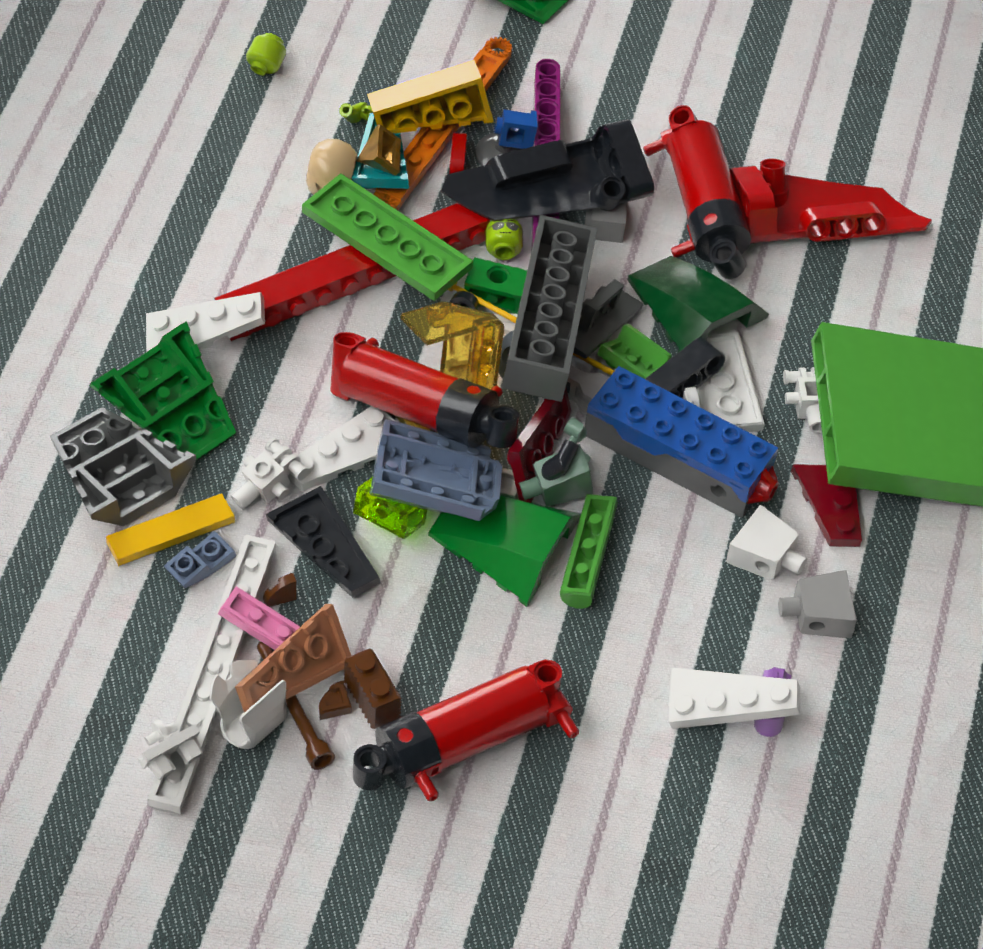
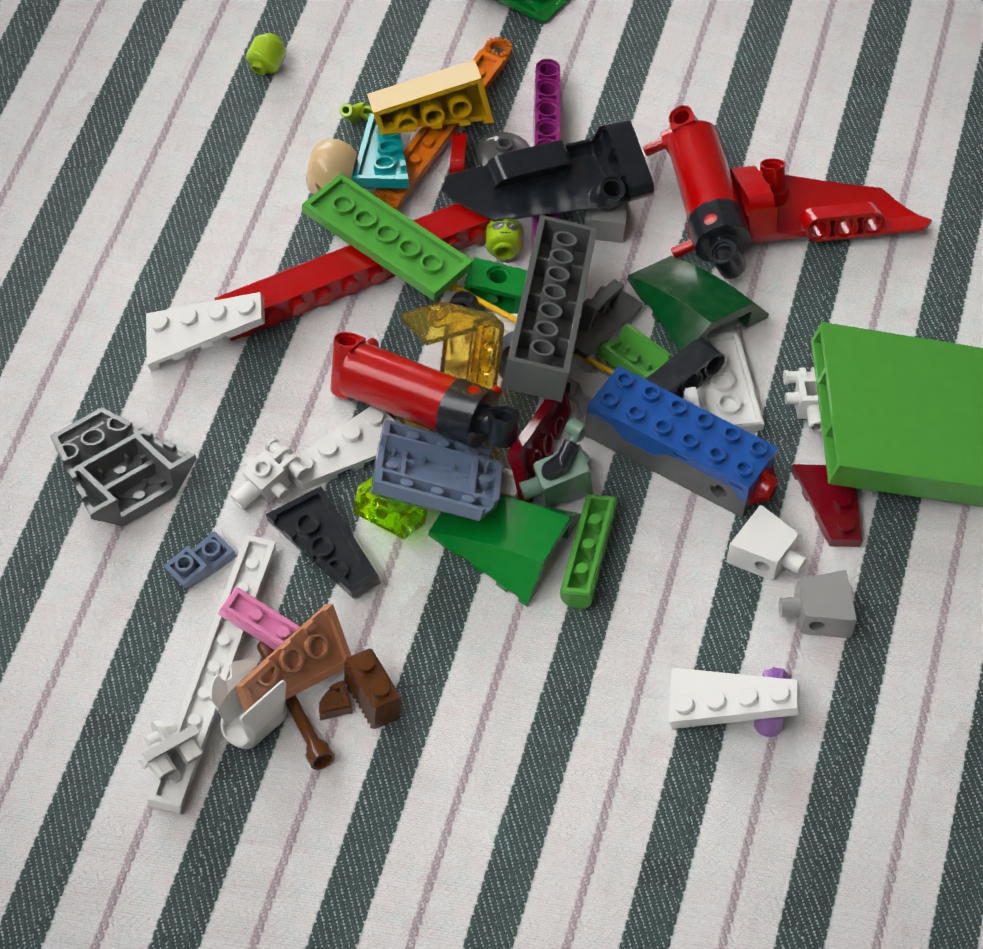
(170, 395): green wedge -> none
(170, 529): yellow tile -> none
(283, 592): reddish brown tile -> none
(382, 151): pearl gold slope -> none
(464, 726): red piece -> none
(516, 129): blue brick -> none

